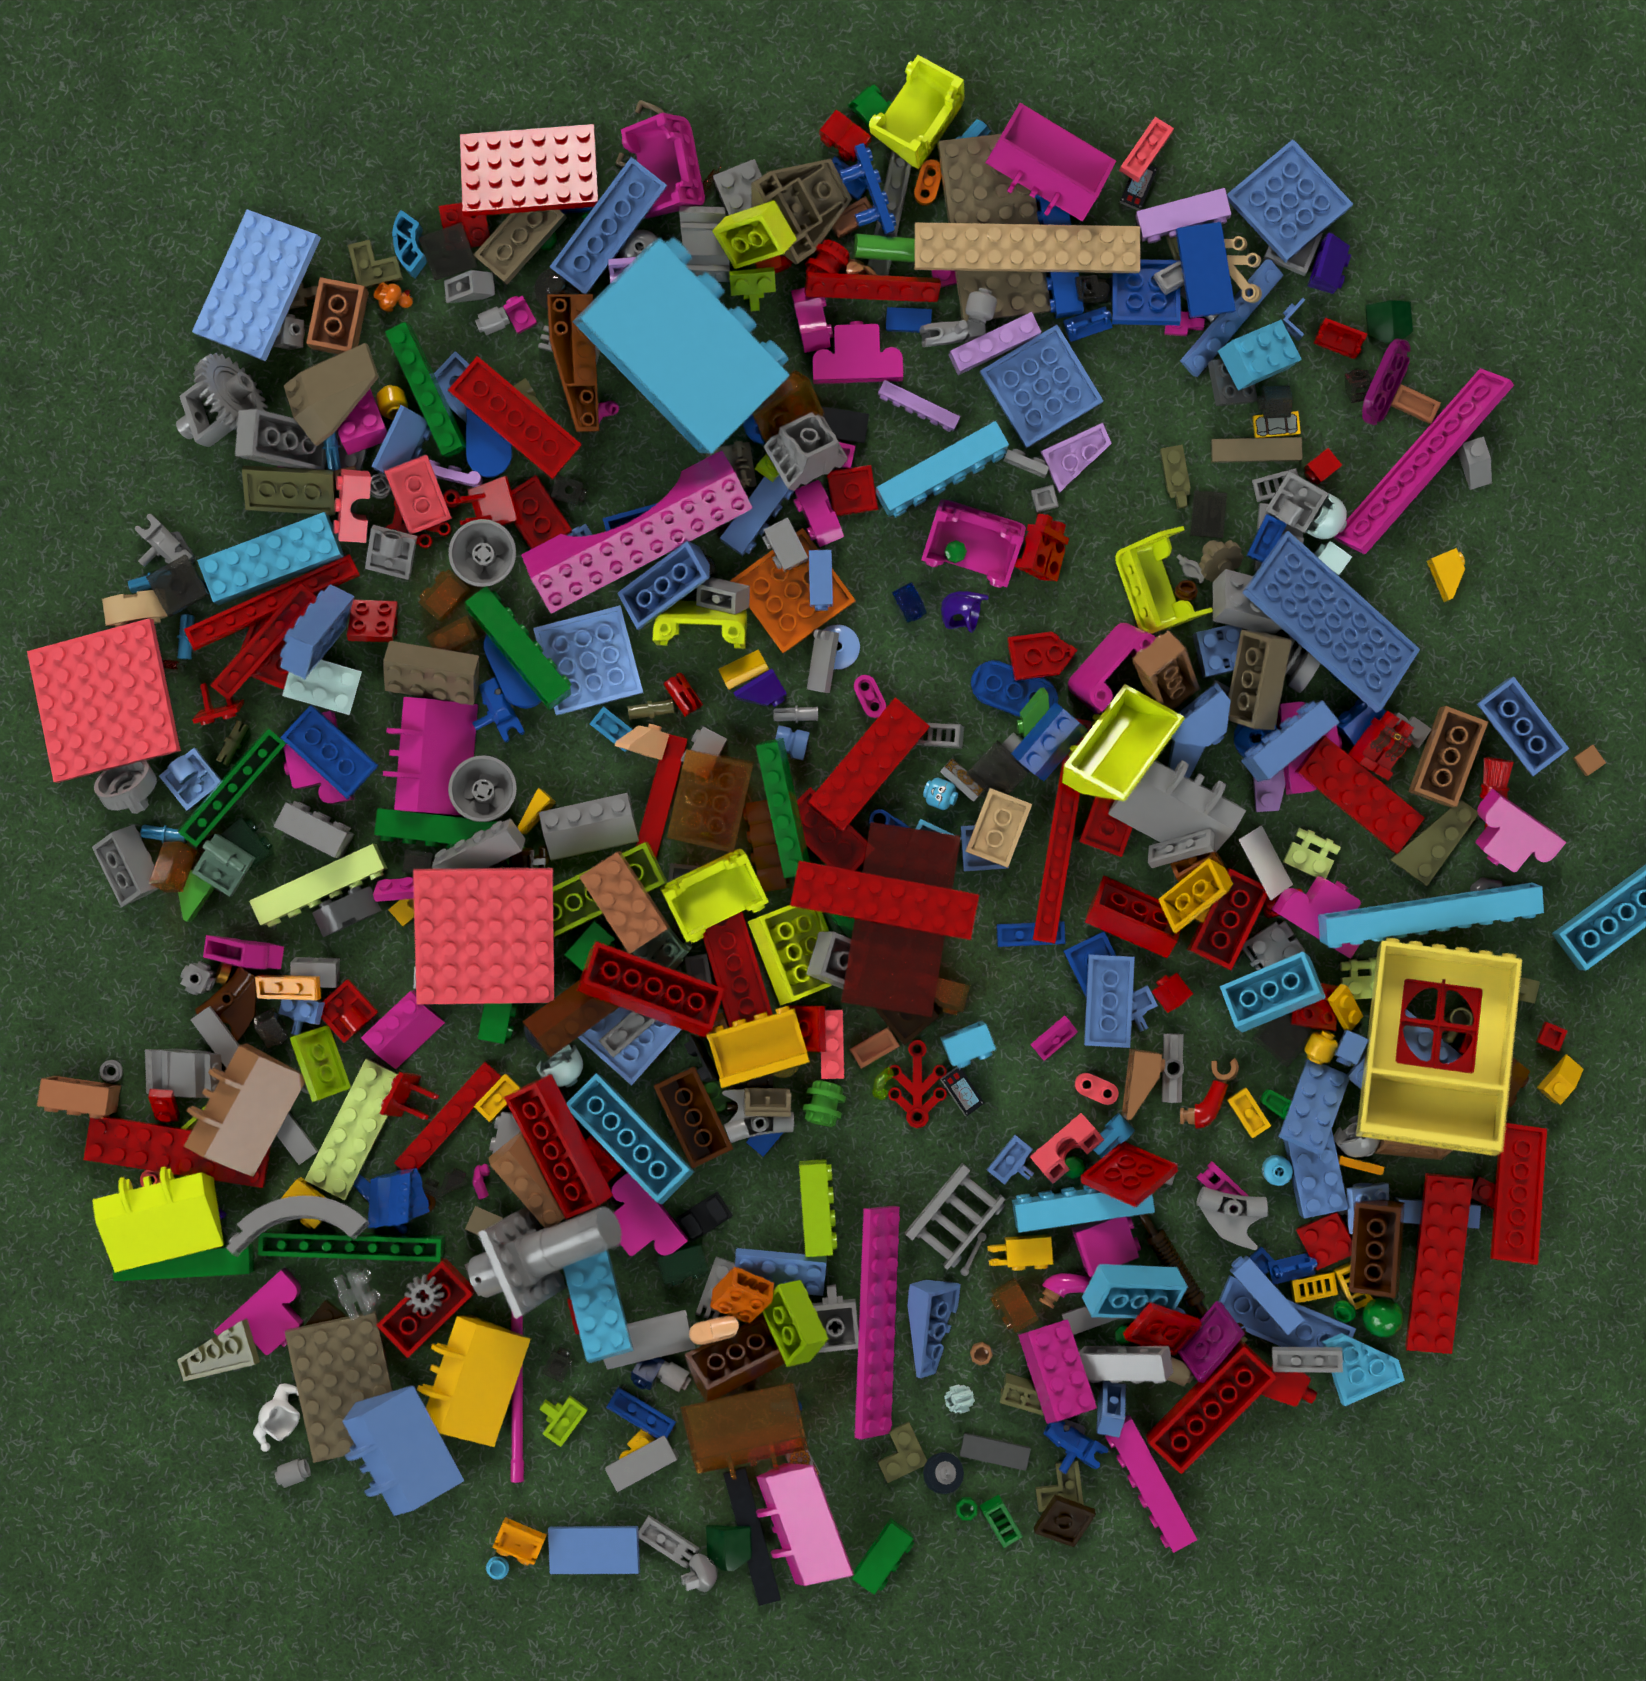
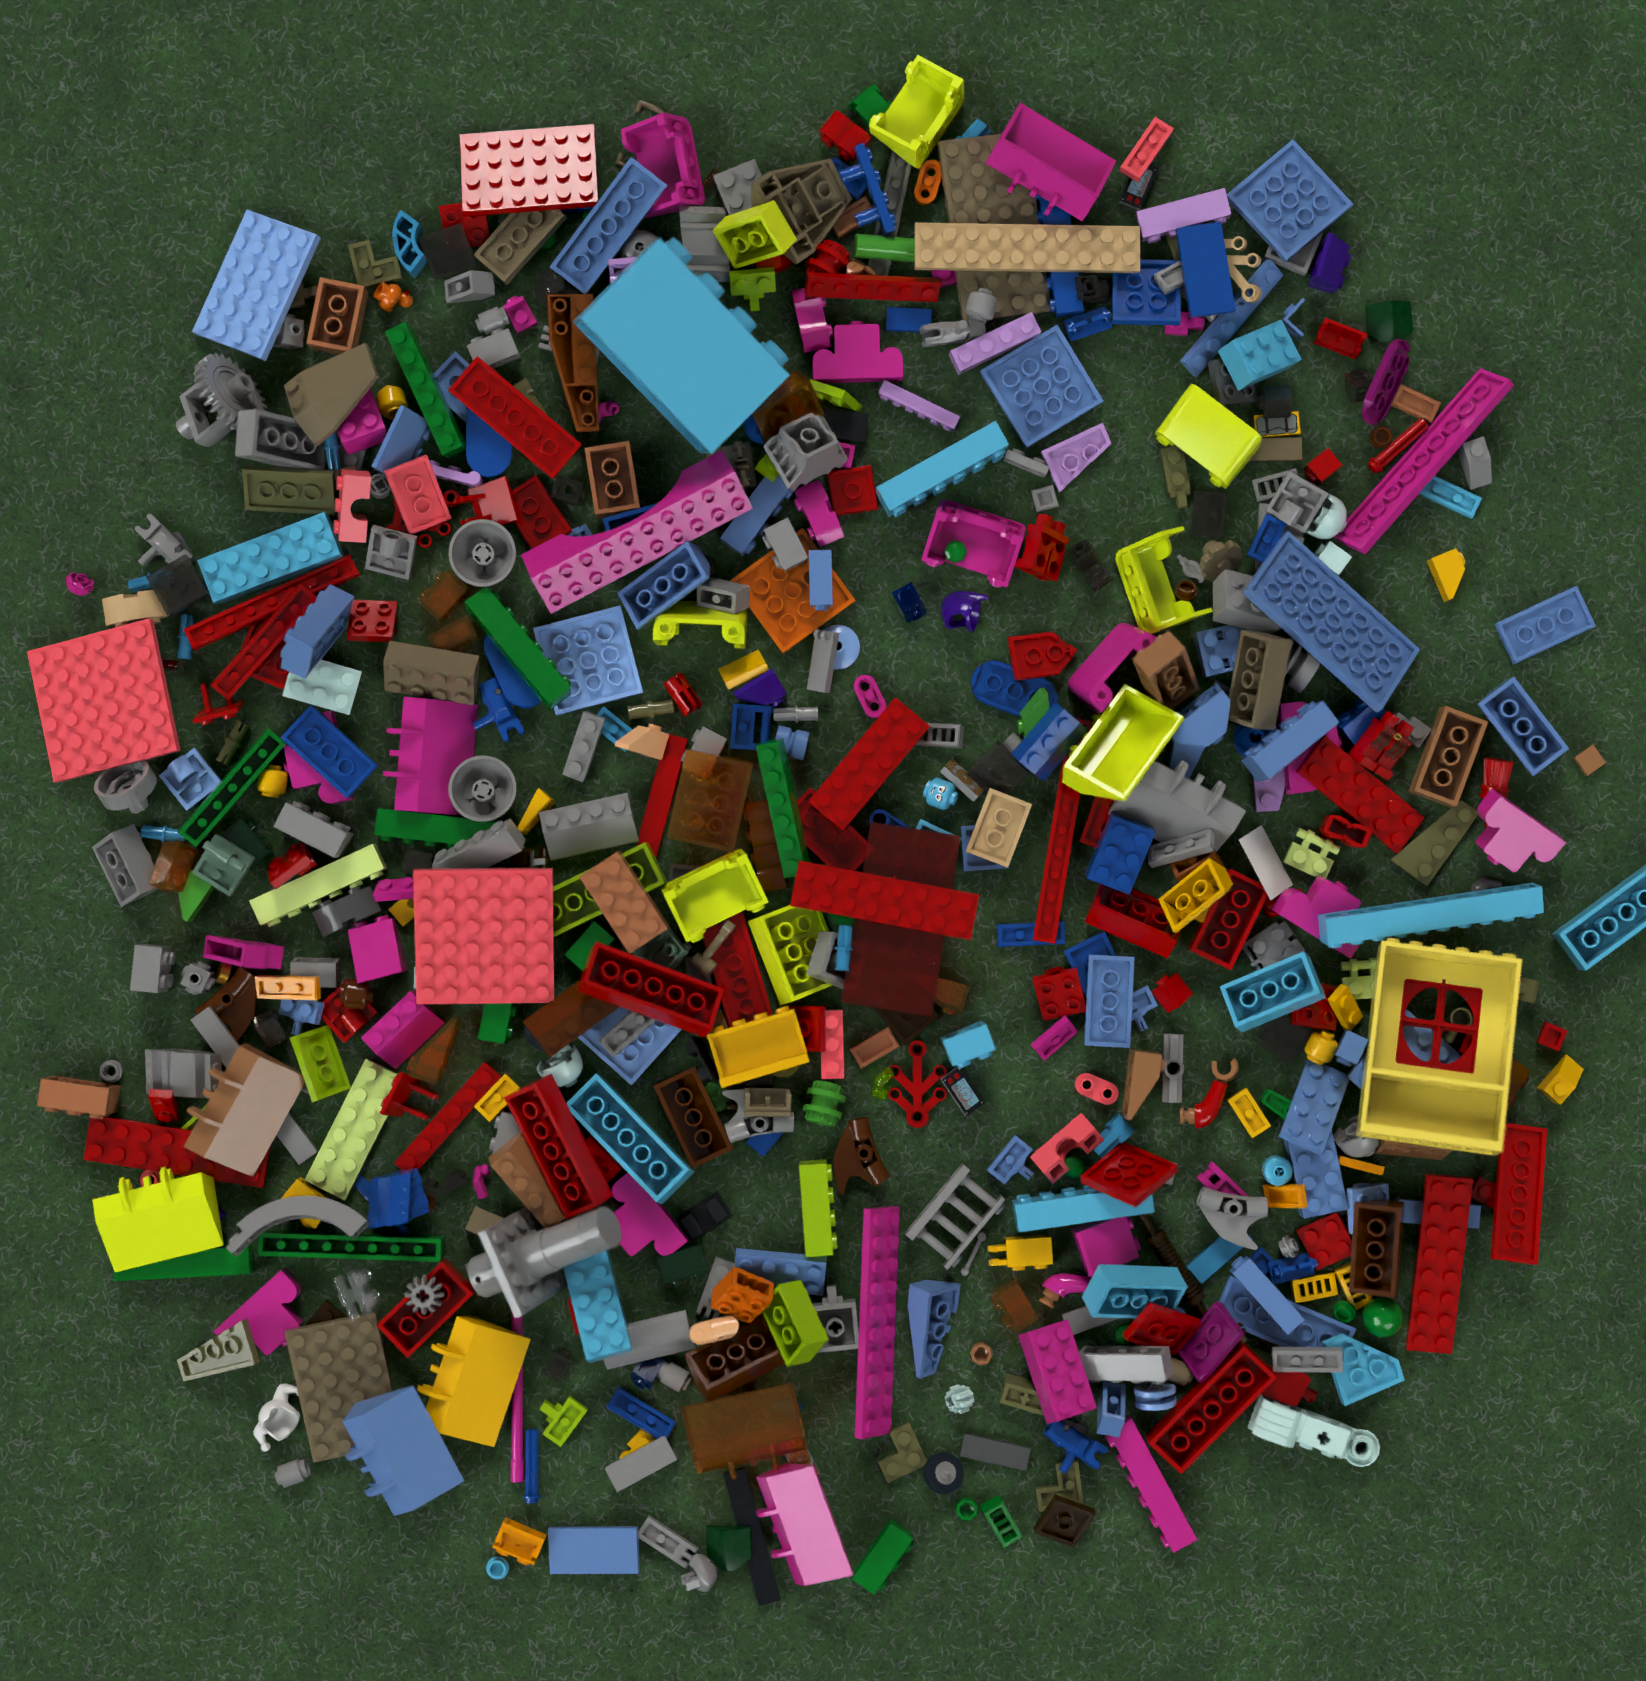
(79, 584): none -> dark pink plate
(152, 968): none -> light grey brick
(272, 781): none -> yellow head
(296, 860): none -> red plate
(355, 994): none -> reddish brown head
(377, 949): none -> dark pink slope
(432, 1059): none -> clear orange slope
(494, 349): none -> light grey hinge
(531, 1470): none -> blue axle
(584, 746): none -> light grey plate
(612, 479): none -> nougat brick
(704, 961): none -> dark tan brick
(743, 725): none -> blue plate
(835, 396): none -> lime wing
(844, 948): none -> dark azure axle
(848, 1159): none -> reddish brown pin
(1059, 993): none -> red plate
(1089, 565): none -> clear smoke slope
(1120, 852): none -> blue brick
(1155, 1396): none -> light blue head
(1209, 435): none -> neon yellow windscreen
(1213, 1258): none -> dark azure tile
(1285, 1196): none -> light orange tile
(1288, 1247): none -> light grey plate
(1291, 1424): none -> light aqua brick
(1349, 834): none -> red brick
(1380, 437): none -> reddish brown plate
(1397, 446): none -> red axle
(1451, 497): none -> medium azure tile
(1545, 625): none -> medium blue tile

